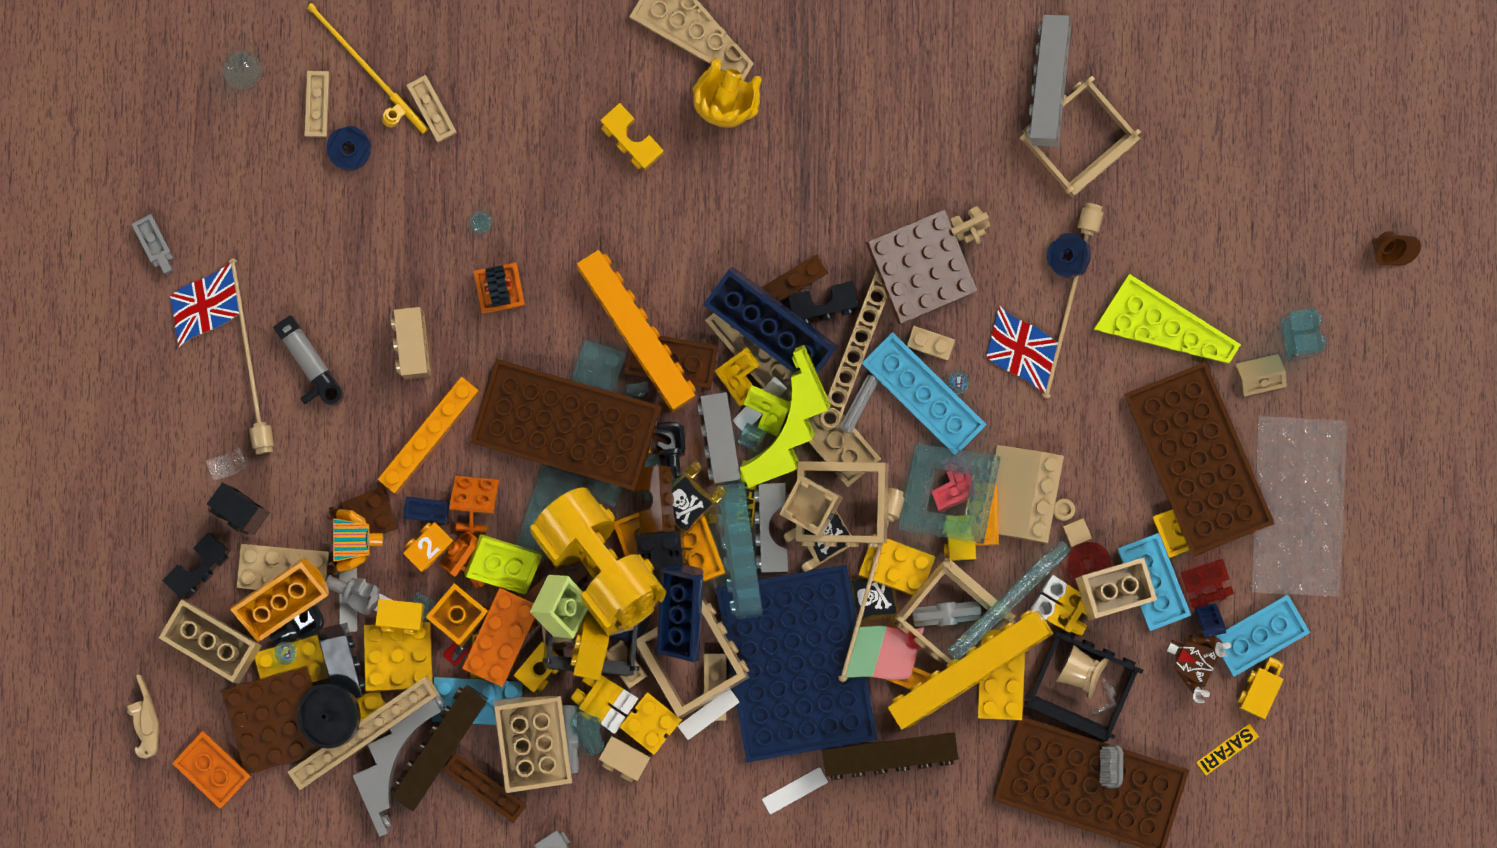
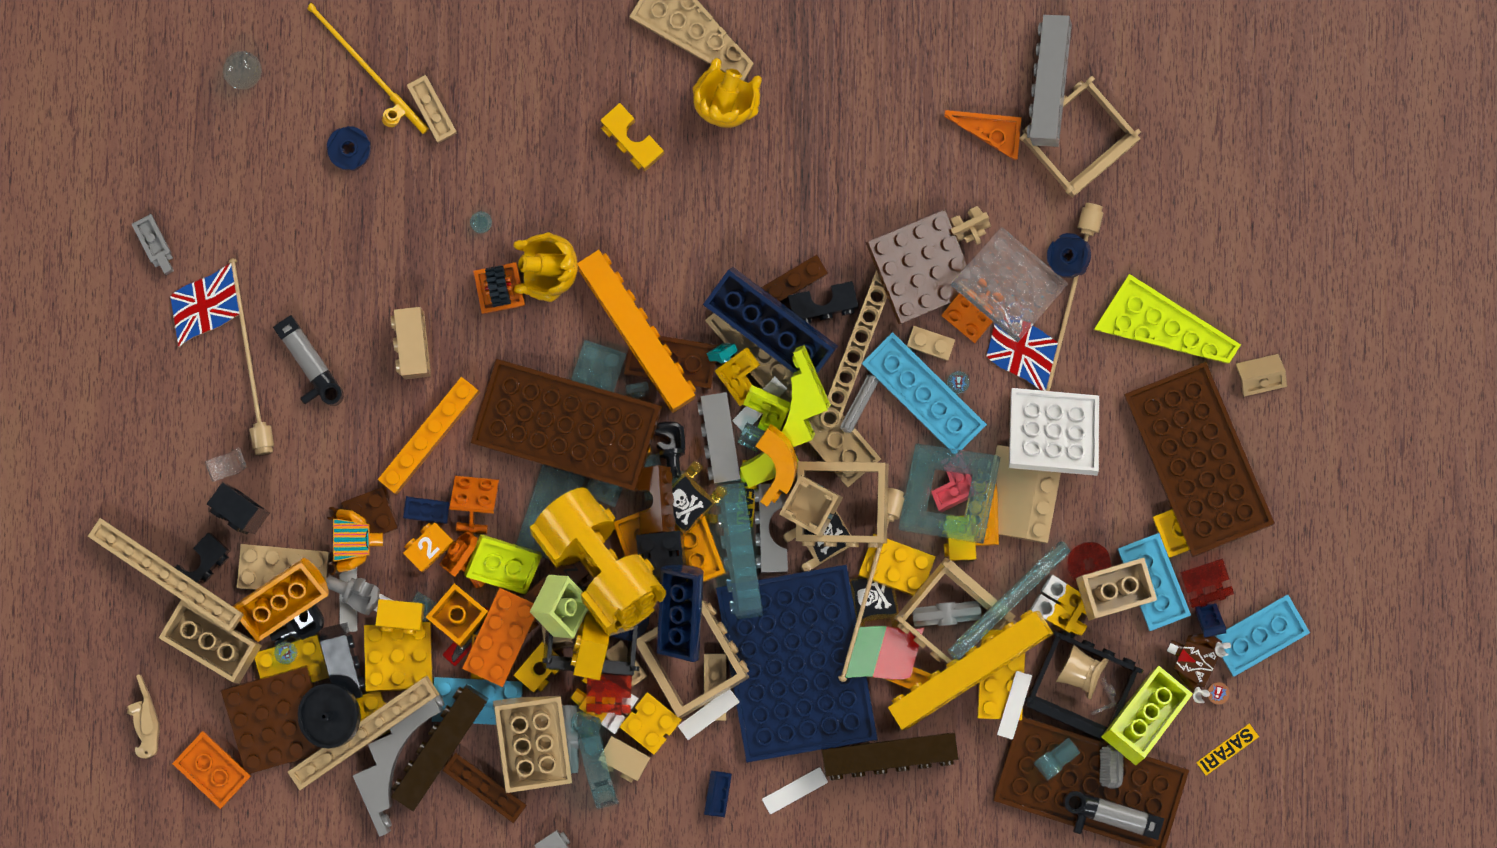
(165, 575): none -> tan plate
(317, 104): tan plate -> none
(547, 266): none -> yellow piece
(597, 772): none -> clear light blue arch
(609, 686): none -> clear red plate
(717, 793): none -> dark blue plate
(722, 352): none -> teal plate
(782, 453): none -> light orange arch
(967, 318): none -> orange plate
(995, 130): none -> orange wing
(1009, 284): none -> clear plate
(1014, 705): none -> white sticker
(1052, 762): none -> clear light blue piece
(1054, 431): none -> white plate
(1064, 509): tan tile -> none
(1077, 532): tan tile -> none
(1113, 814): none -> piece
(1147, 715): none -> neon yellow brick
(1218, 693): none -> tile
(1261, 689): yellow brick -> none
(1302, 334): clear light blue piece -> none
(1303, 486): clear plate -> none
(1395, 249): reddish brown piece -> none

